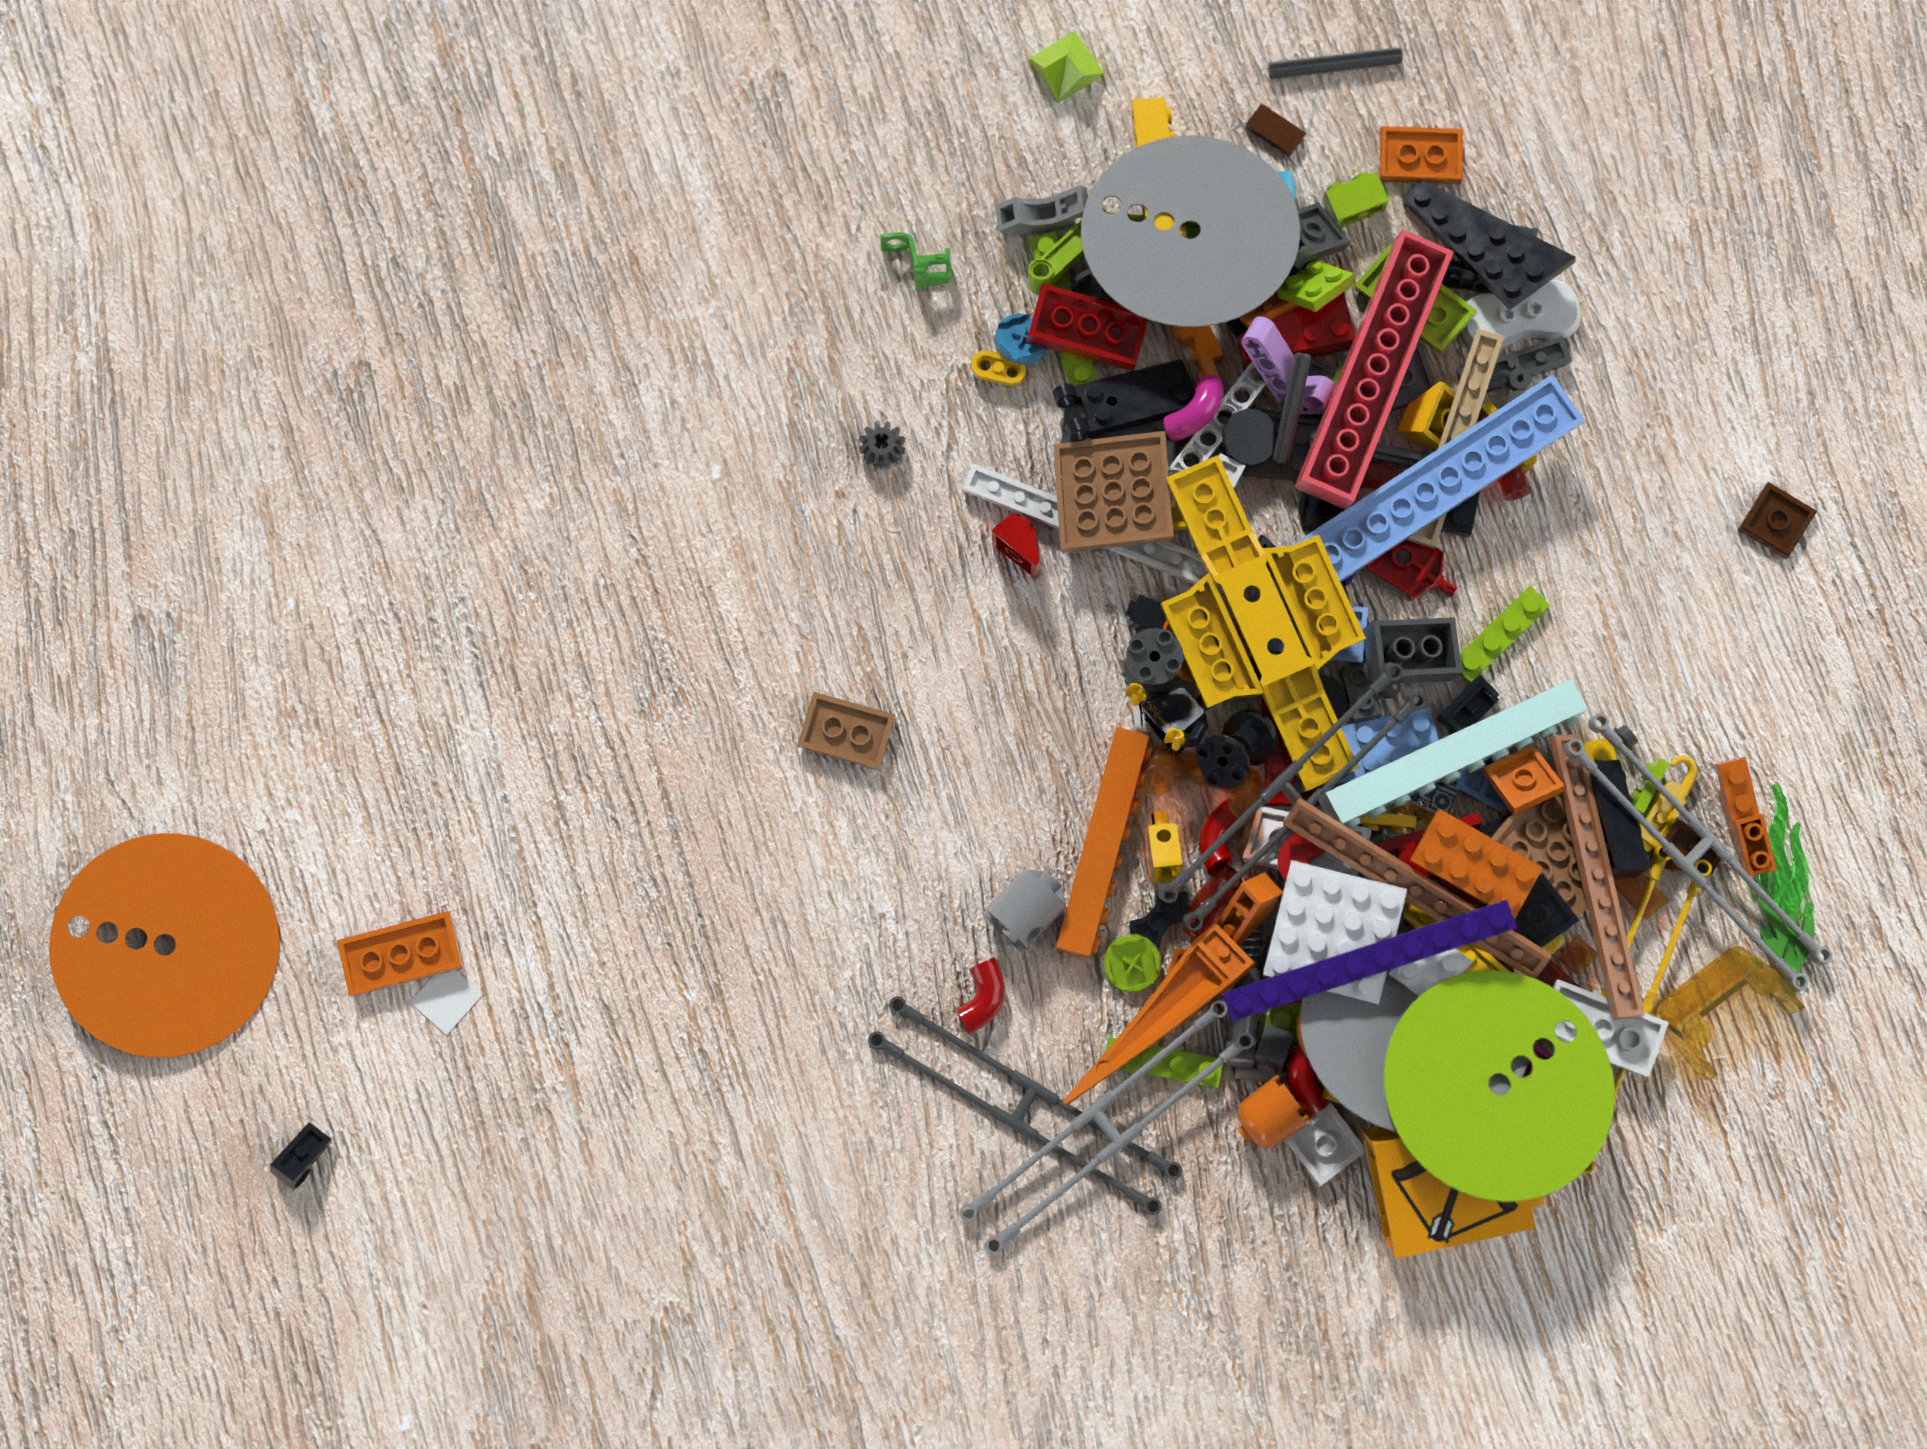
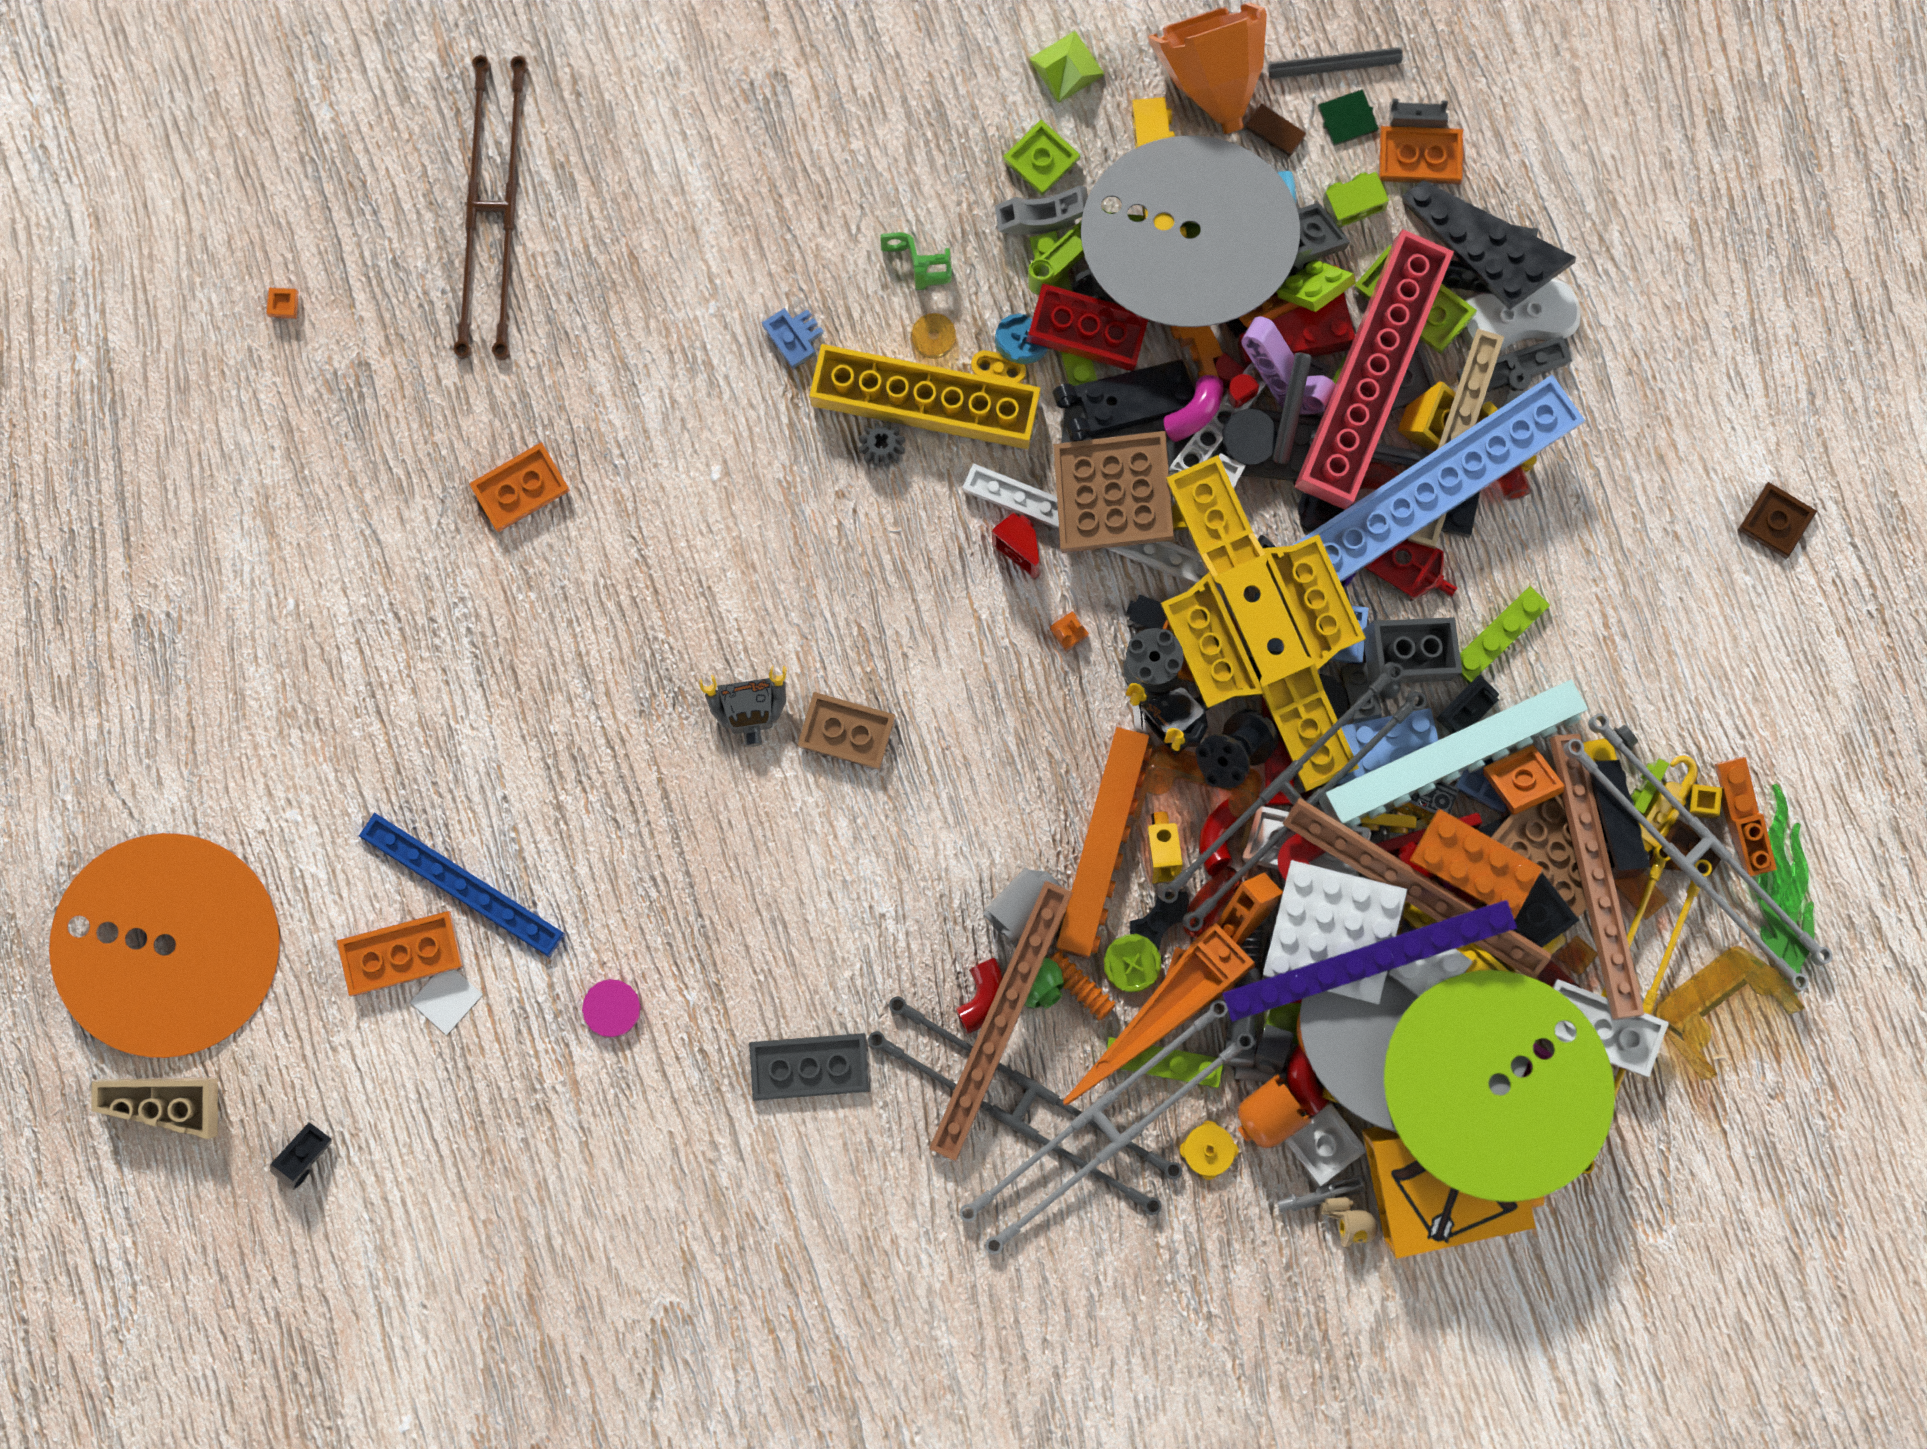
(170, 1103): none -> tan wedge
(282, 303): none -> orange plate
(462, 885): none -> blue tile
(474, 206): none -> reddish brown bar
(519, 487): none -> orange plate
(611, 1008): none -> dark pink tile
(748, 704): none -> dark grey torso
(793, 335): none -> medium blue hinge
(809, 1067): none -> dark grey tile
(925, 396): none -> yellow brick
(933, 347): none -> clear yellow piece
(1001, 1020): none -> nougat plate
(1041, 157): none -> lime plate
(1046, 986): none -> bright green plant
(1069, 631): none -> orange tile
(1083, 988): none -> orange piece
(1209, 1150): none -> yellow piece
(1216, 60): none -> orange piece
(1227, 369): none -> red brick
(1242, 389): none -> red brick
(1323, 1192): none -> light grey piece
(1348, 117): none -> dark green piece
(1353, 1224): none -> tan piece
(1418, 114): none -> dark grey hinge
(1705, 801): none -> yellow brick

